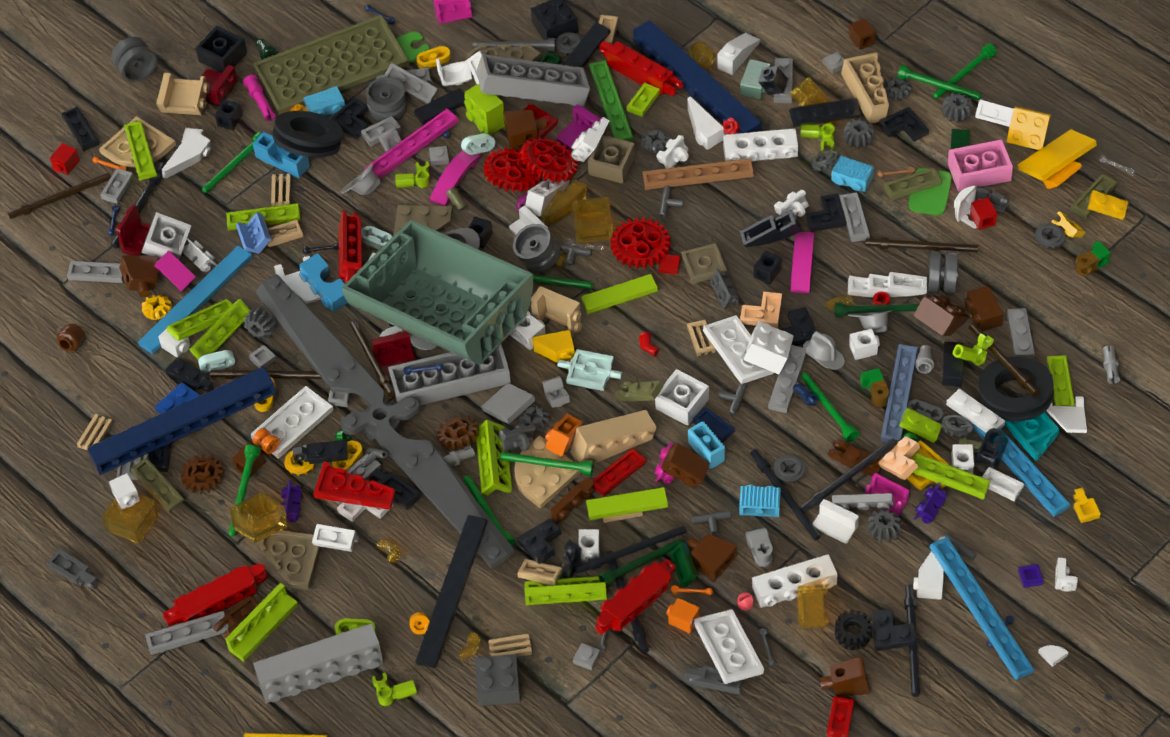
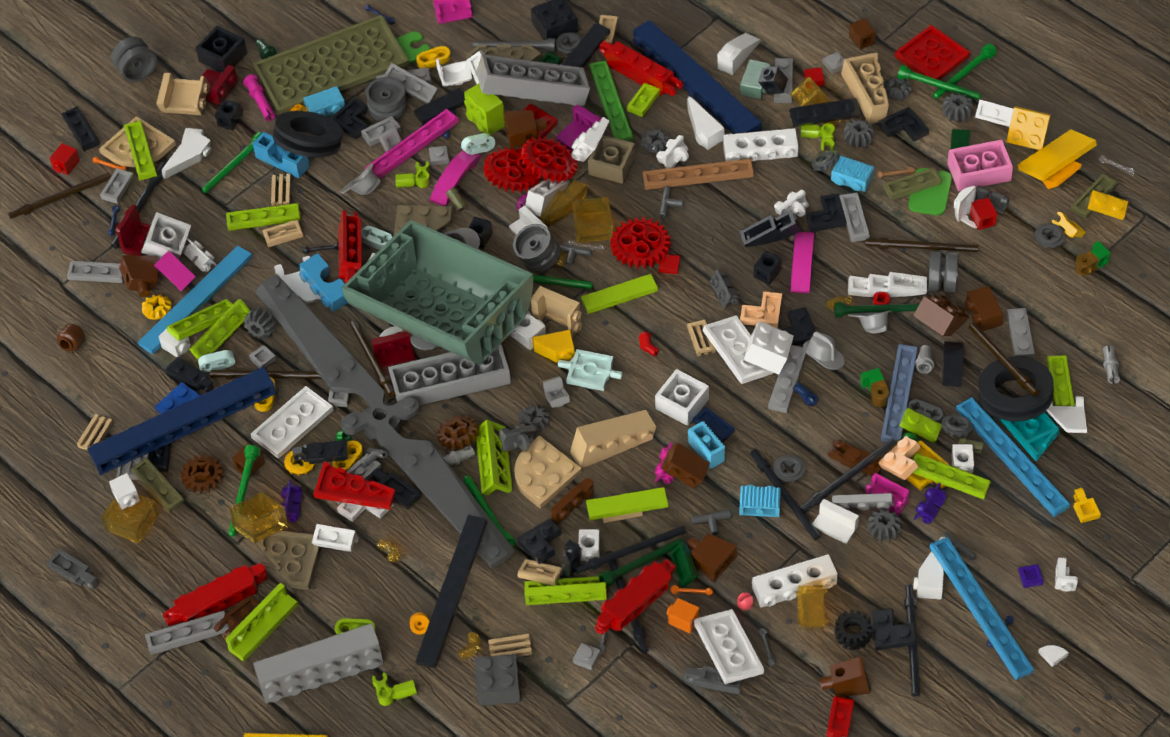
(254, 234): medium blue bracket -> none
(265, 440): orange wheel -> none
(407, 370): dark blue hinge -> none
(508, 403): light grey tile -> none
(562, 435): orange brick -> none
(584, 467): green piece -> none
(618, 472): red tile -> none
(639, 391): olive hinge -> none
(702, 55): clear yellow hair -> none
(703, 262): dark tan tile -> none
(734, 126): red plate -> none
(735, 398): dark grey piece -> none
(760, 546): light grey piece -> none
(815, 74): none -> red tile
(849, 432): green piece -> none
(864, 344): white brick -> none
(932, 53): none -> red plate
(974, 411): white plate -> none
(977, 353): lime bar -> none
(991, 449): black piece -> none
(1003, 484): white tile -> none

